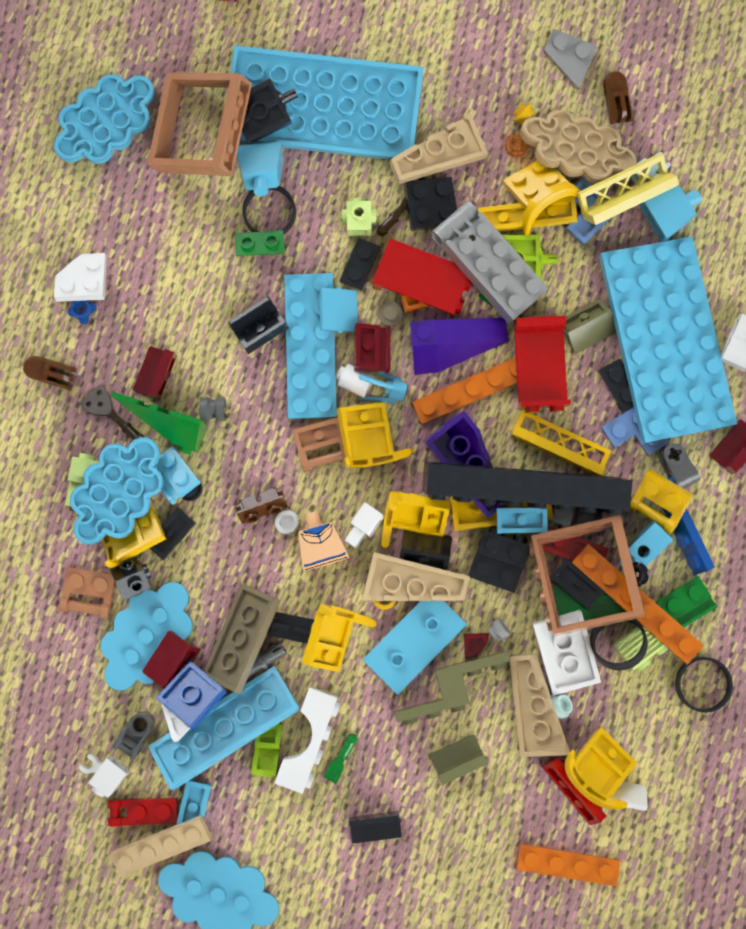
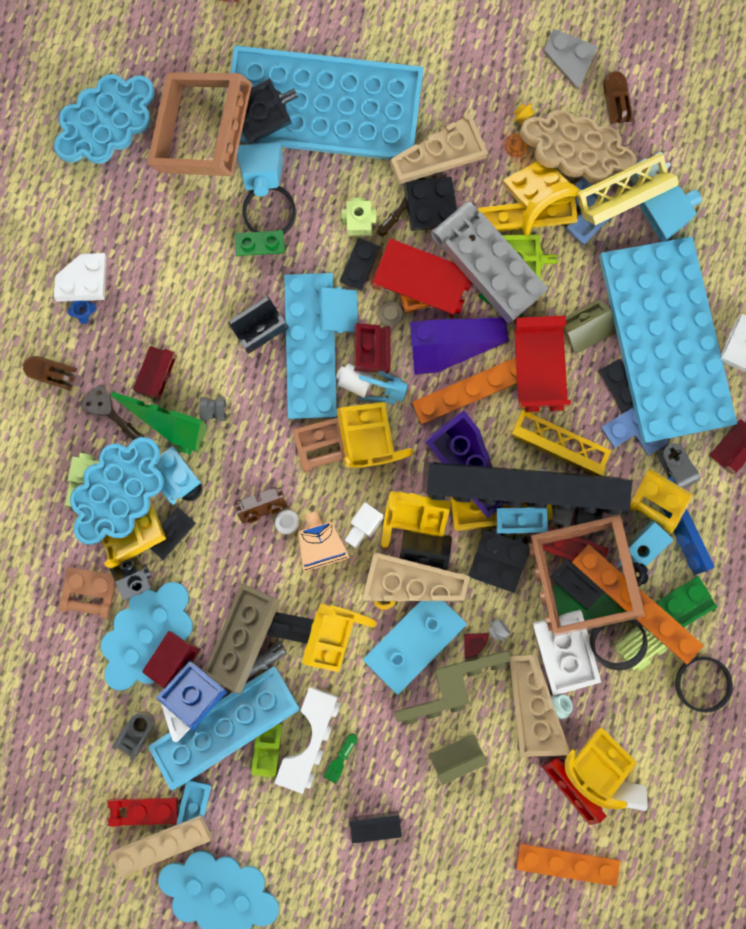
(107, 775): white brick -> none

